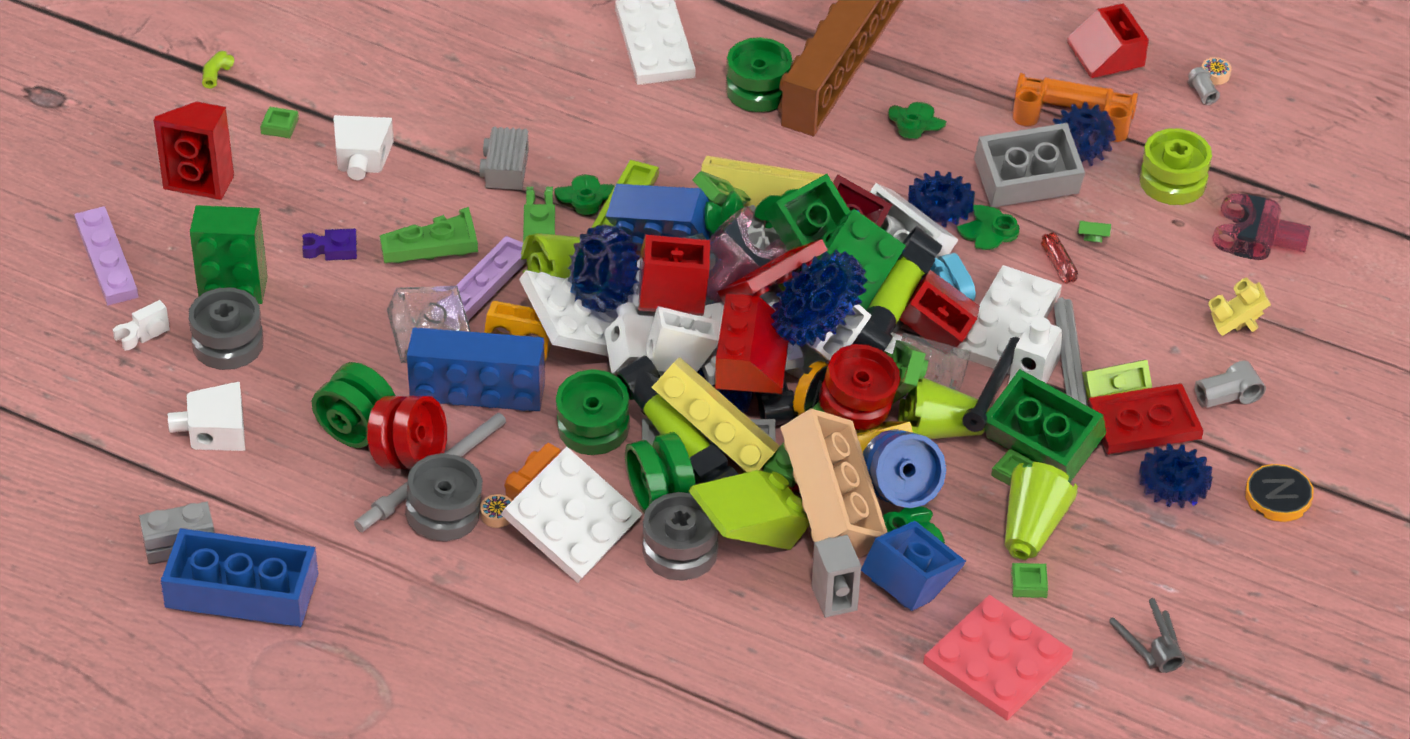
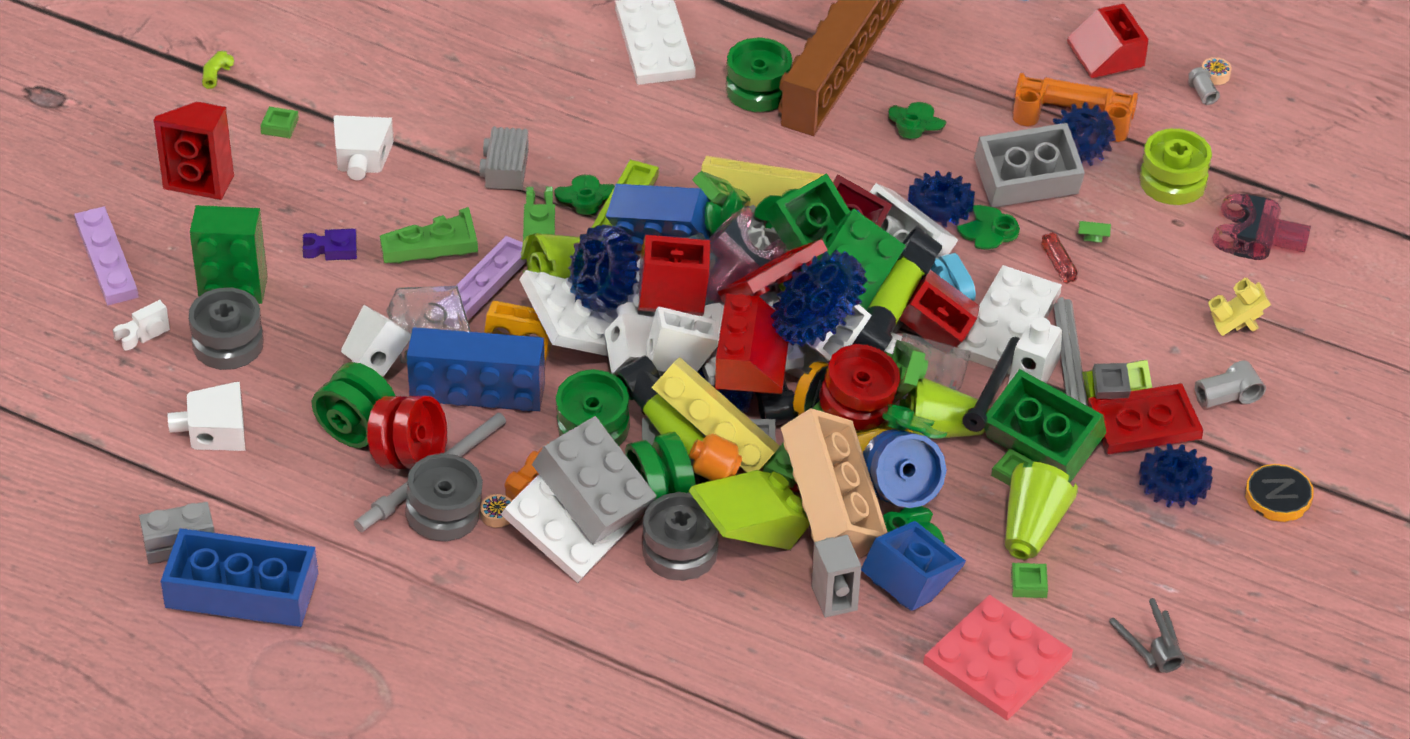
(375, 341): none -> white torso
(594, 480): none -> light grey brick
(715, 457): none -> orange head
(903, 419): none -> green plate
(1111, 380): none -> flat silver plate

